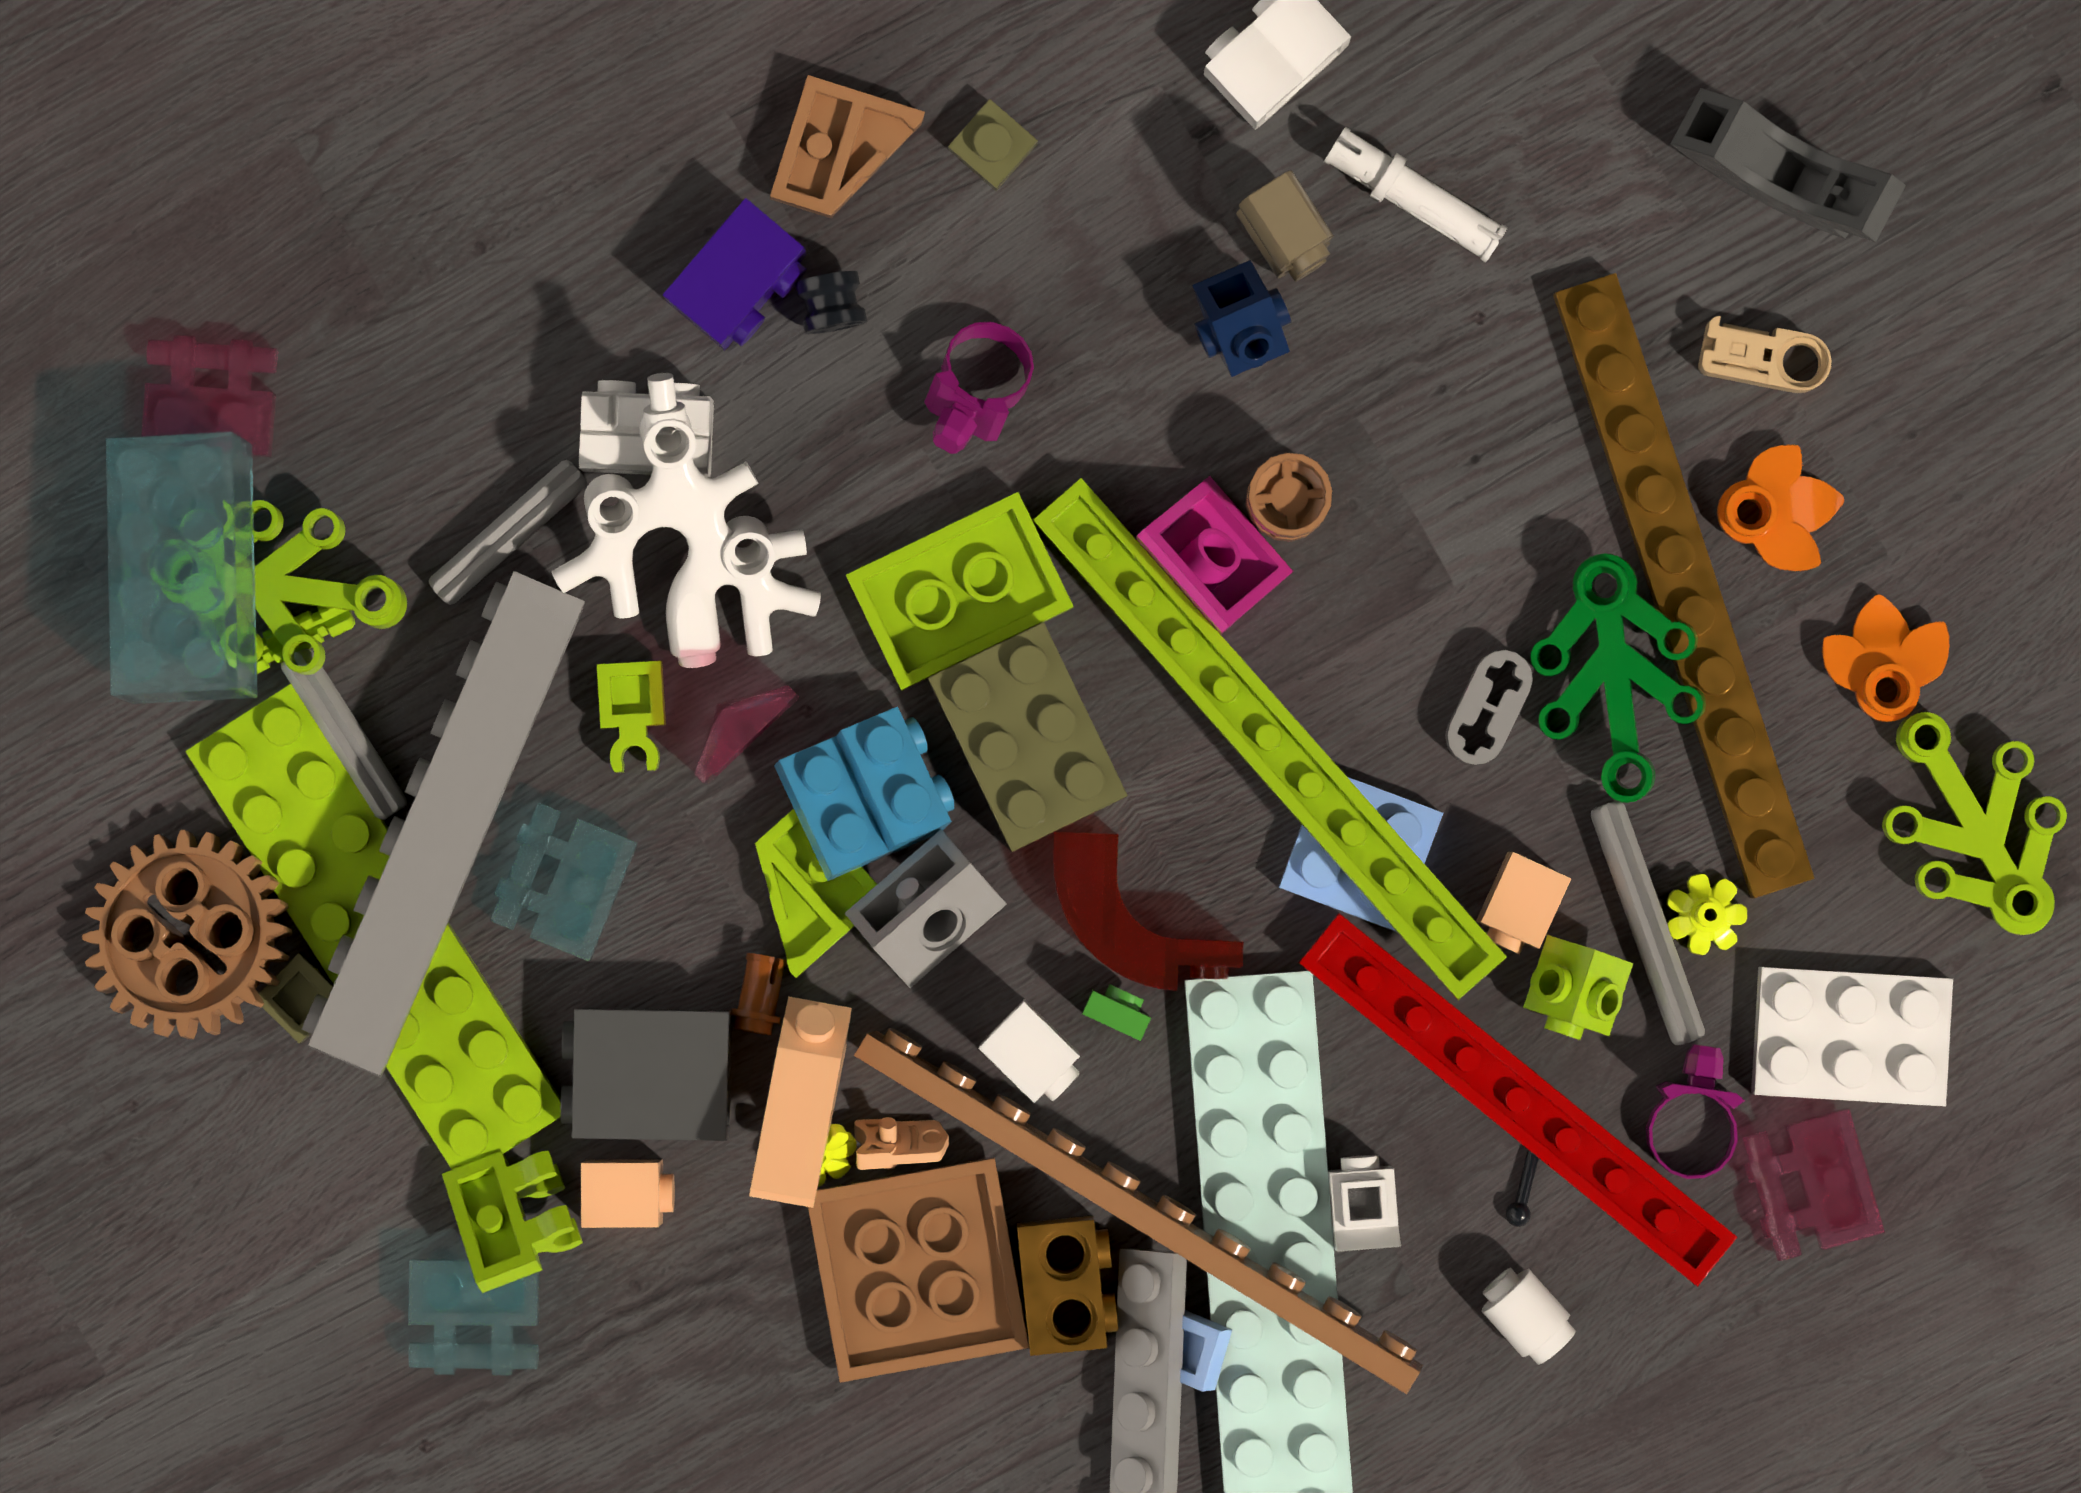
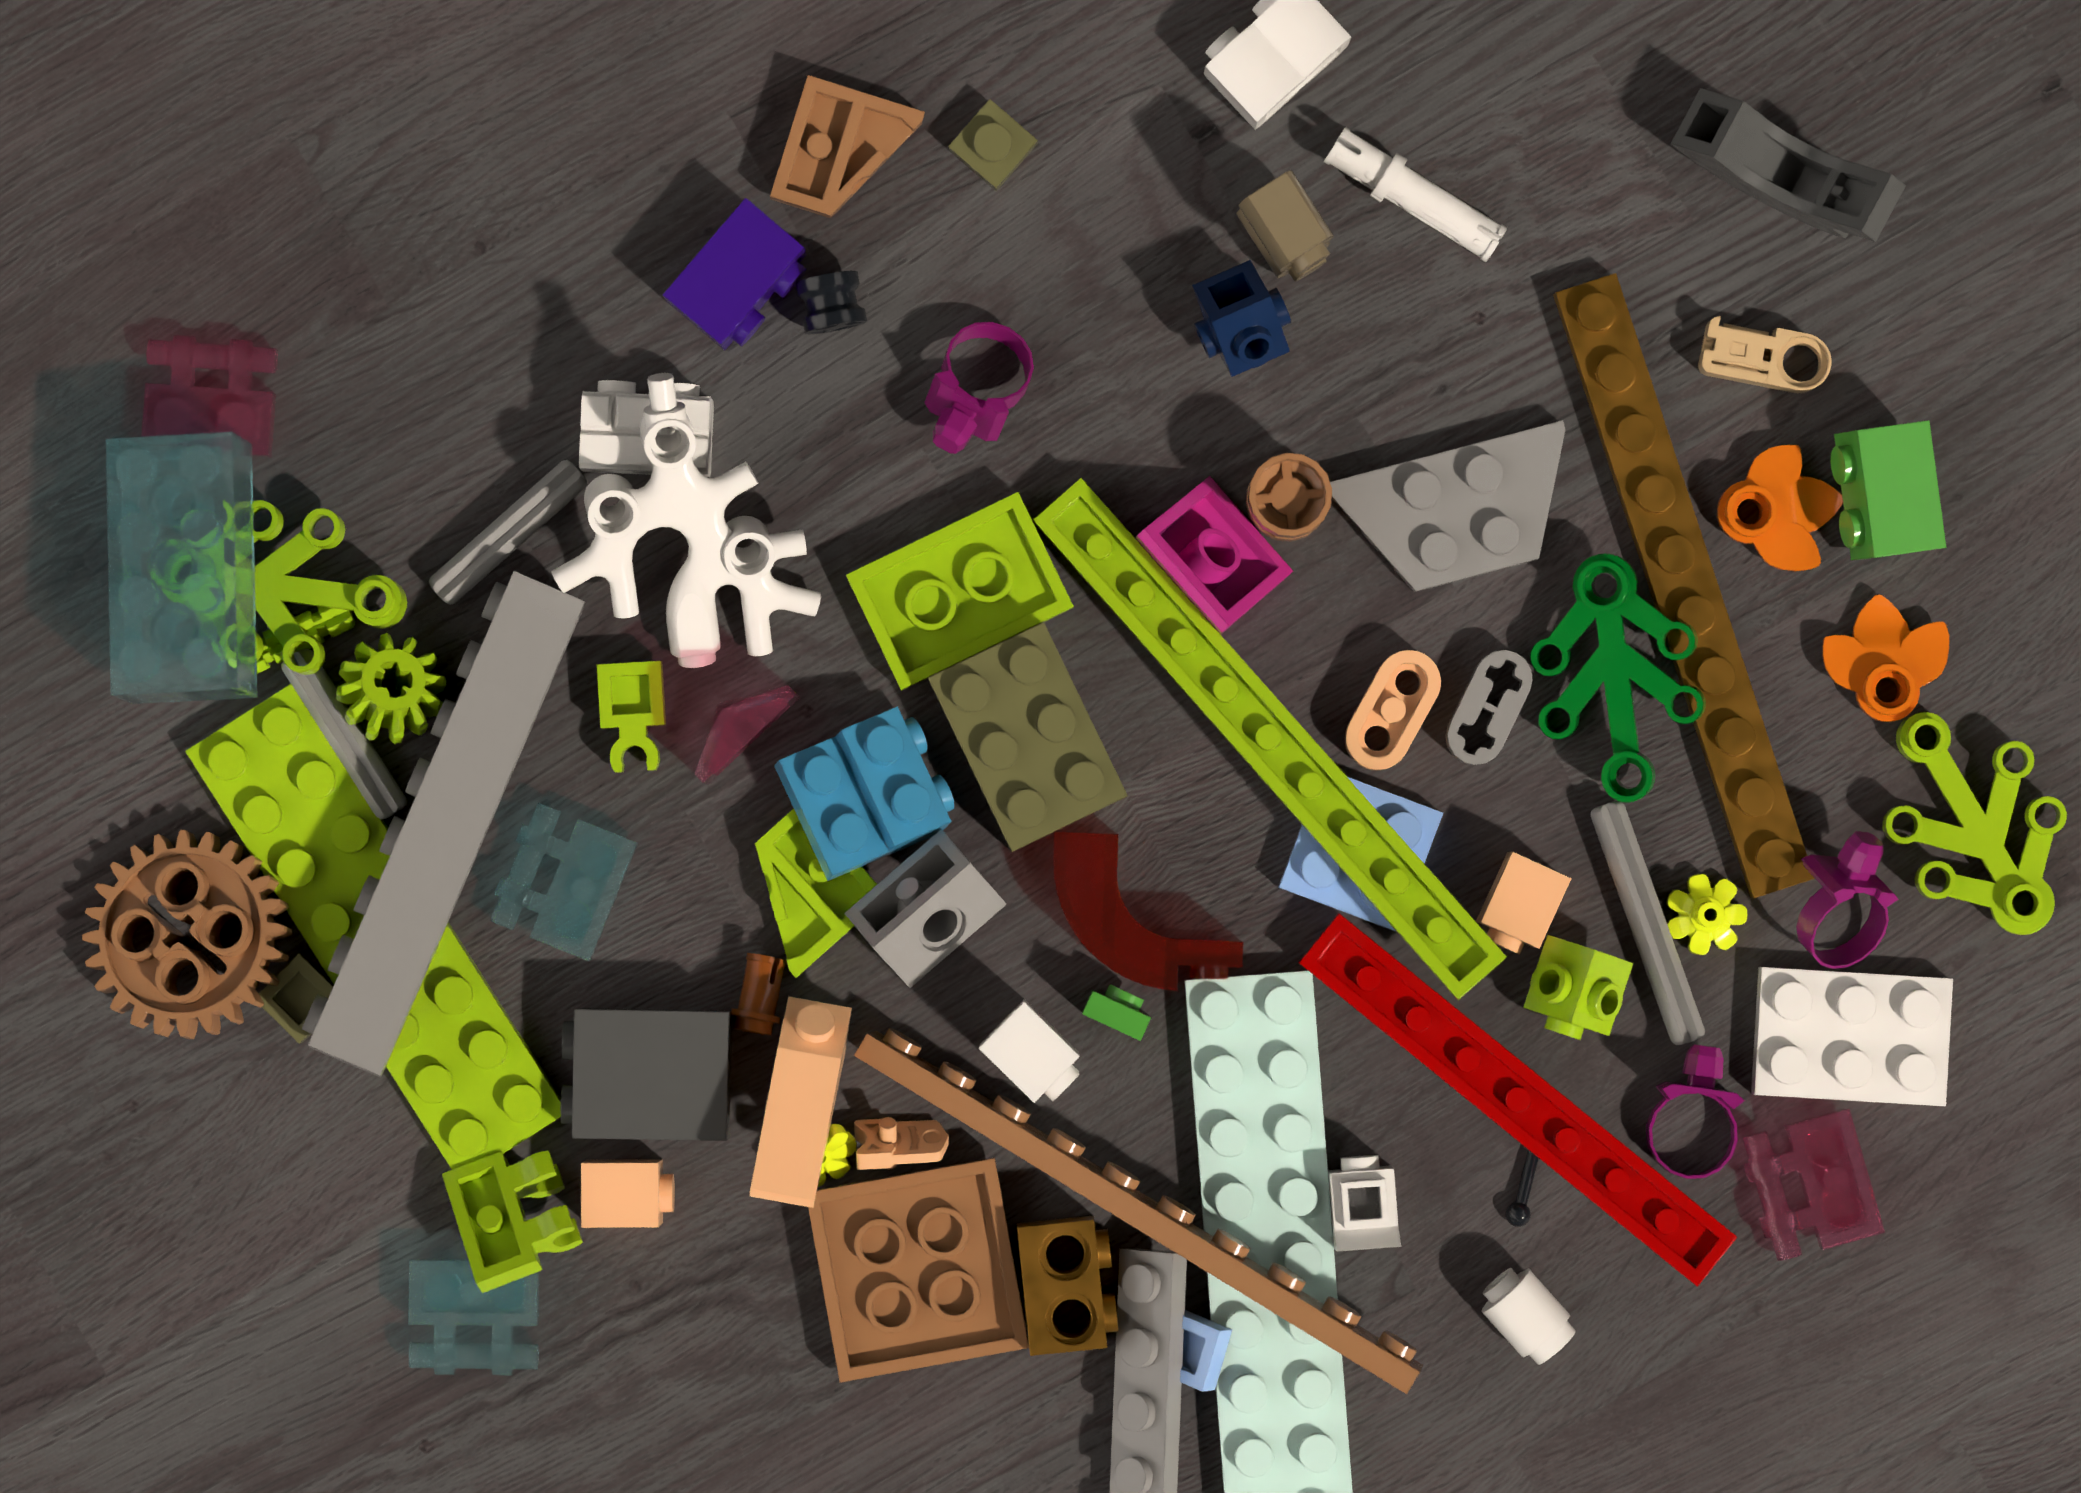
(373, 702): none -> lime gear
(1393, 711): none -> light nougat plate
(1459, 507): none -> light grey wing
(1841, 878): none -> magenta piece
(1888, 490): none -> bright green brick

